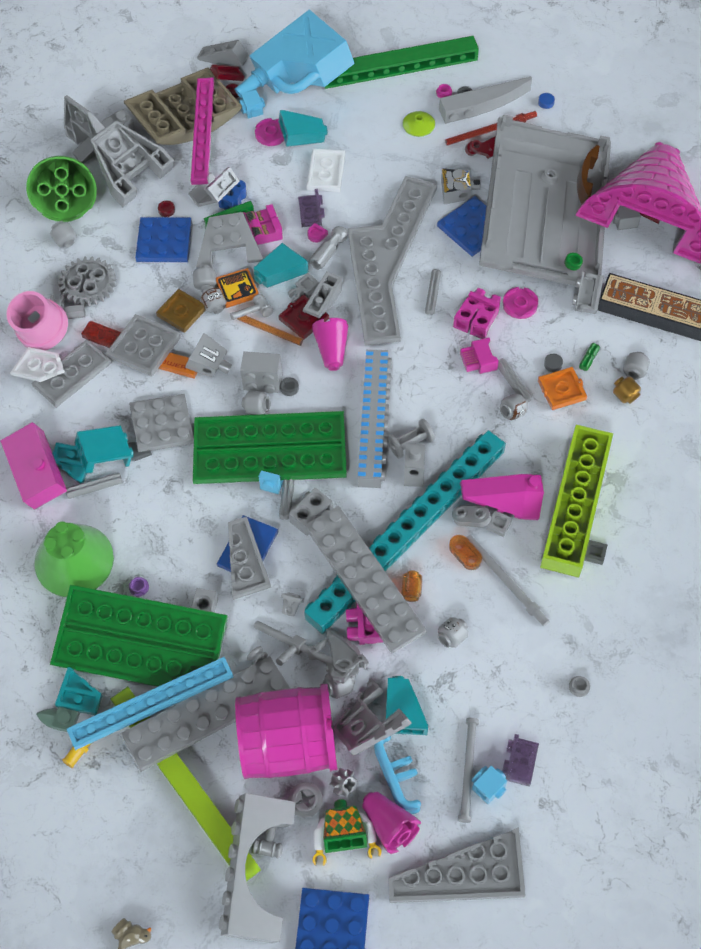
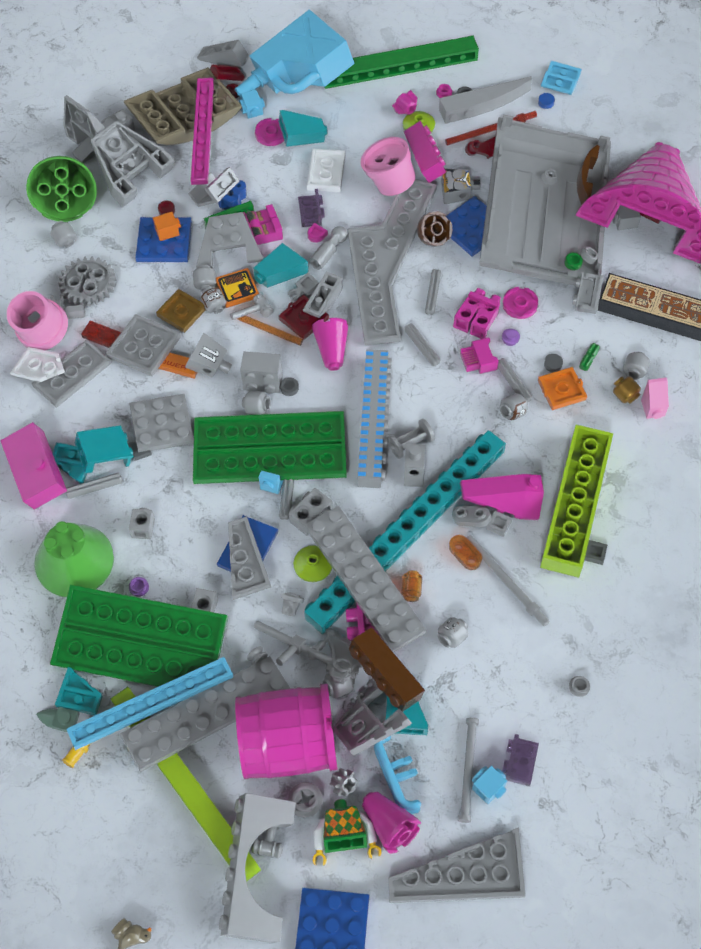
(144, 530): none -> light grey brick
(166, 226): none -> orange brick
(311, 571): none -> lime dish
(386, 669): none -> reddish brown brick
(389, 165): none -> bright pink piece
(405, 103): none -> dark pink piece
(422, 344): none -> light grey axle
(425, 152): none -> dark pink brick
(434, 229): none -> reddish brown cylinder
(510, 337): none -> medium lavender plate
(561, 77): none -> medium azure slope
(589, 255): none -> light grey tile
(655, 398): none -> bright pink slope

